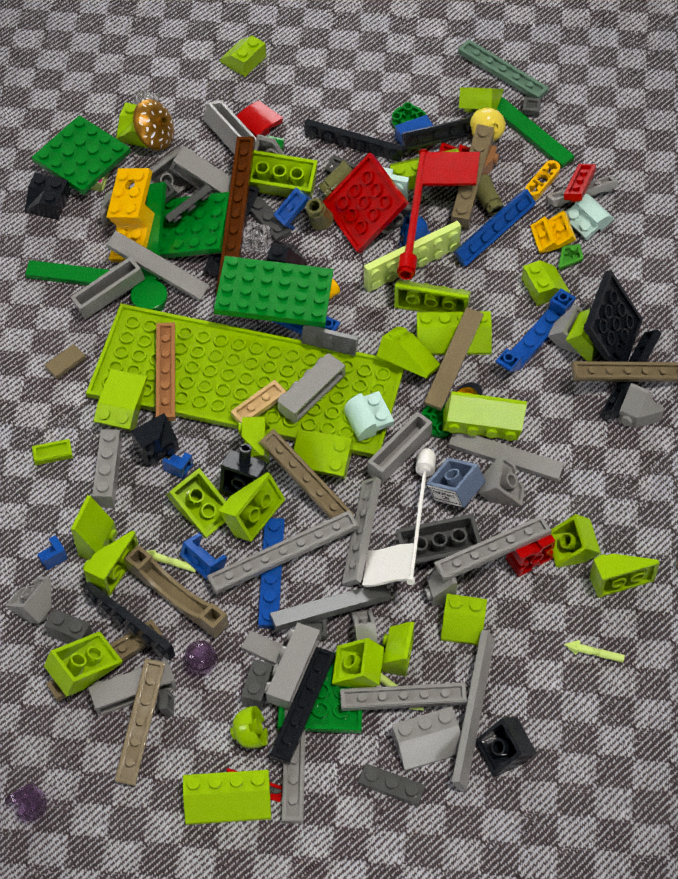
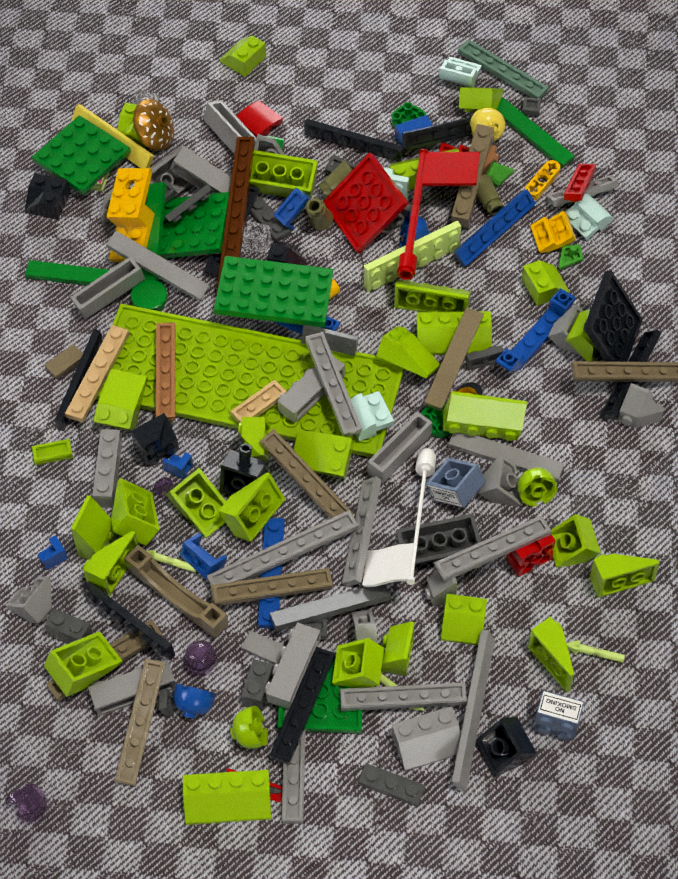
(89, 353): none -> black tile
(97, 374): none -> tan plate
(134, 512): none -> lime slope
(138, 154): none -> light yellow tile
(163, 486): none -> clear purple tile
(193, 700): none -> blue cylinder
(271, 586): none -> dark tan tile
(333, 384): none -> light grey plate
(459, 71): none -> light aqua brick
(483, 358): none -> dark grey plate
(499, 173): none -> bright green piece
(536, 486): none -> lime cylinder
(550, 648): none -> lime slope
(558, 715): none -> brick

